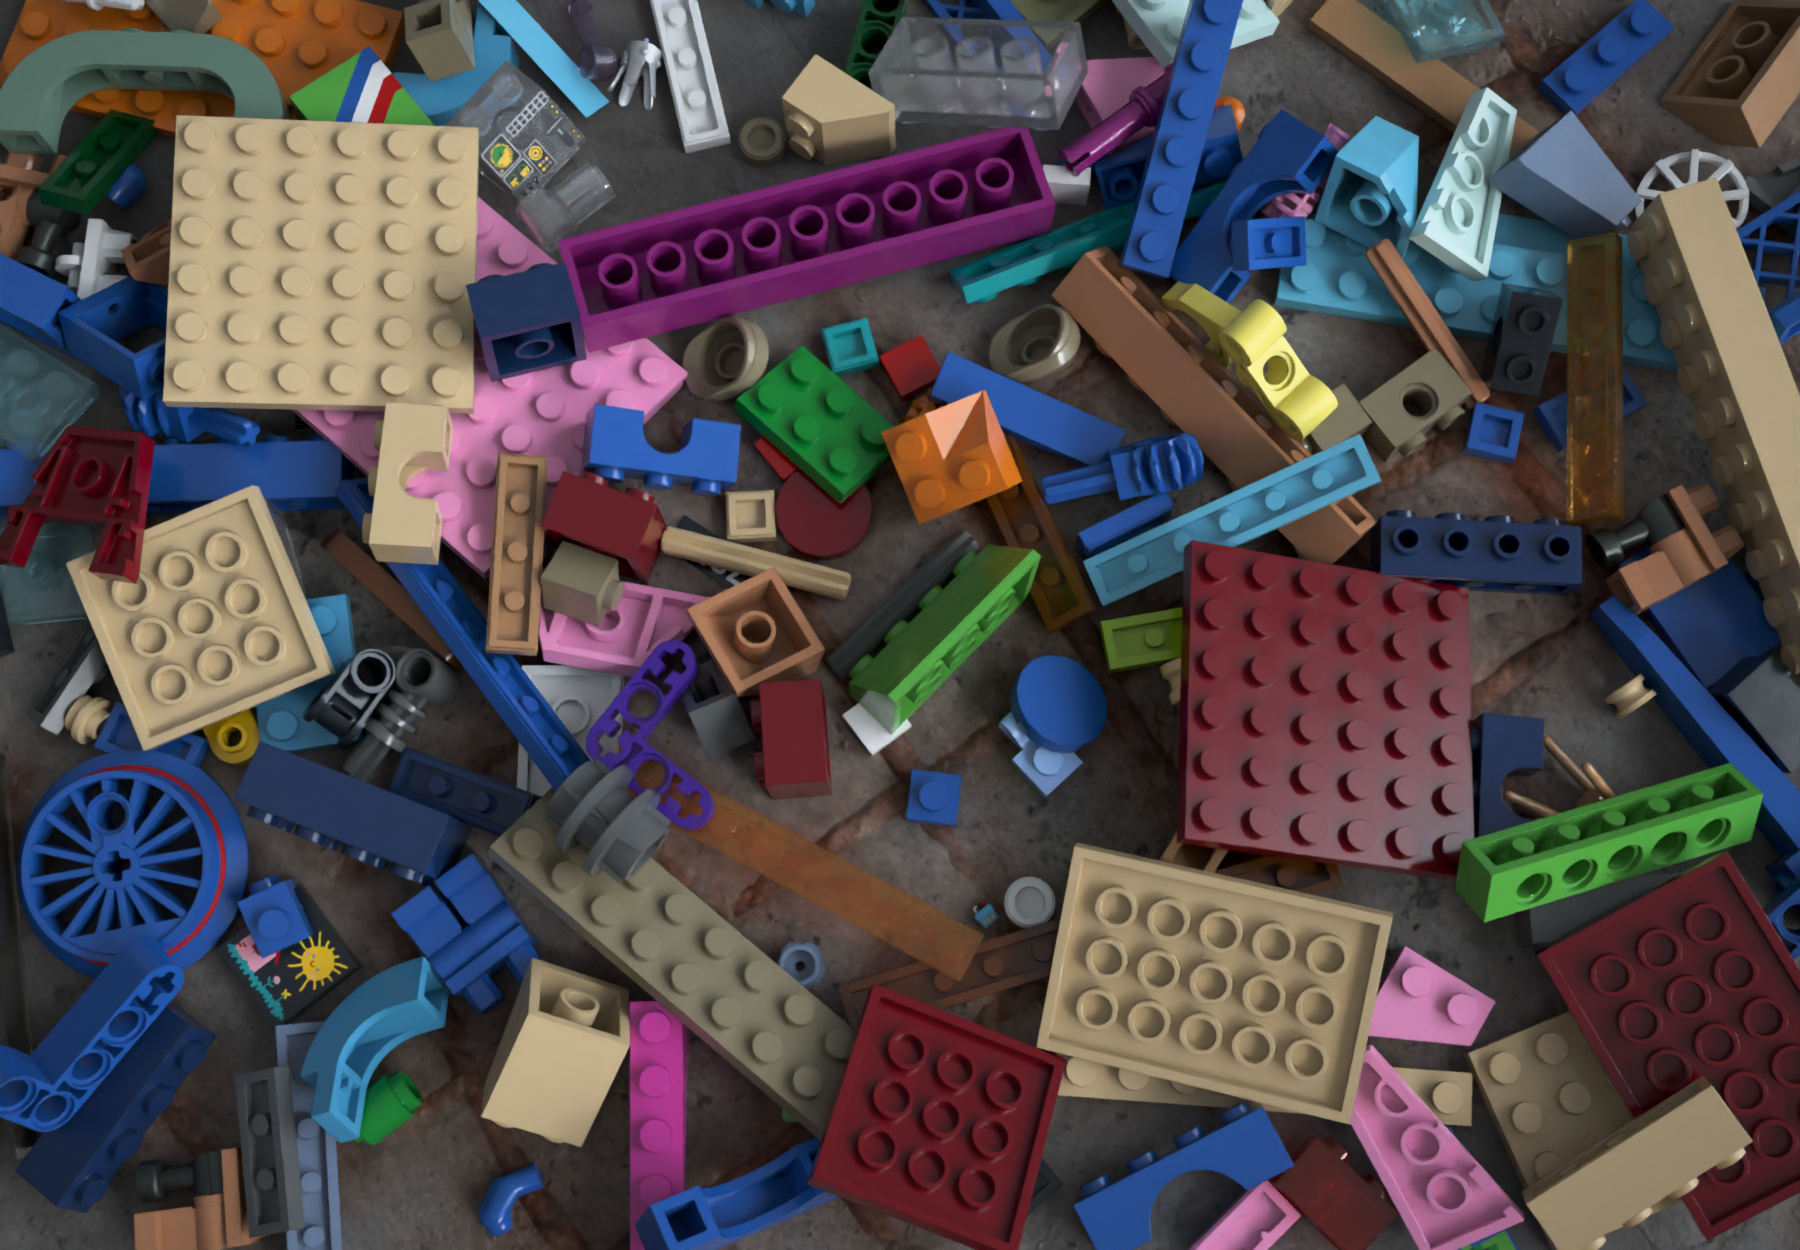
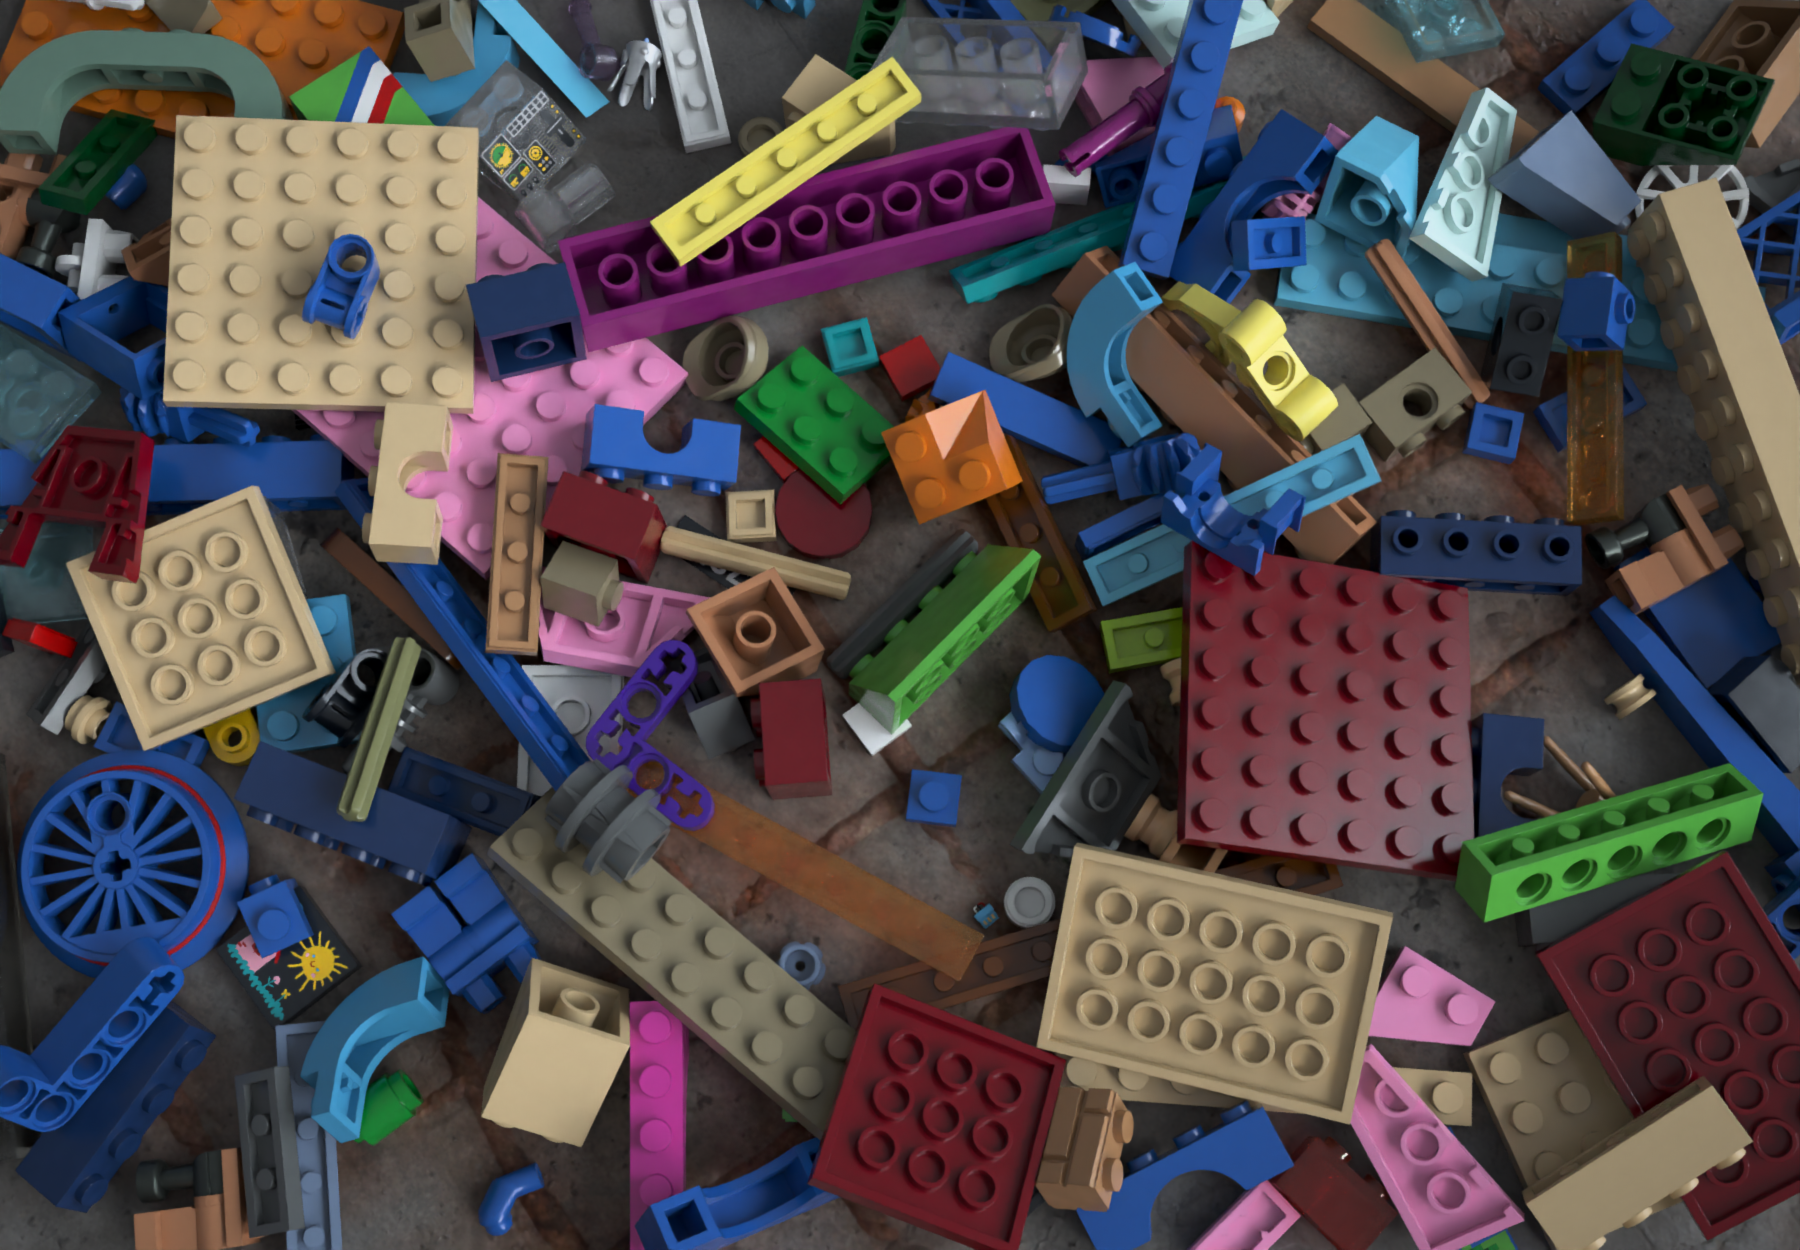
(40, 637): none -> red tile
(343, 296): none -> blue piece
(378, 730): none -> olive axle
(786, 161): none -> light yellow plate
(1084, 1149): none -> medium nougat brick
(1096, 784): none -> dark grey wing
(1098, 31): none -> blue tile
(1099, 352): none -> dark azure arch
(1153, 826): none -> light nougat wheel
(1205, 516): none -> blue piece
(1595, 312): none -> blue brick
(1678, 110): none -> dark green slope

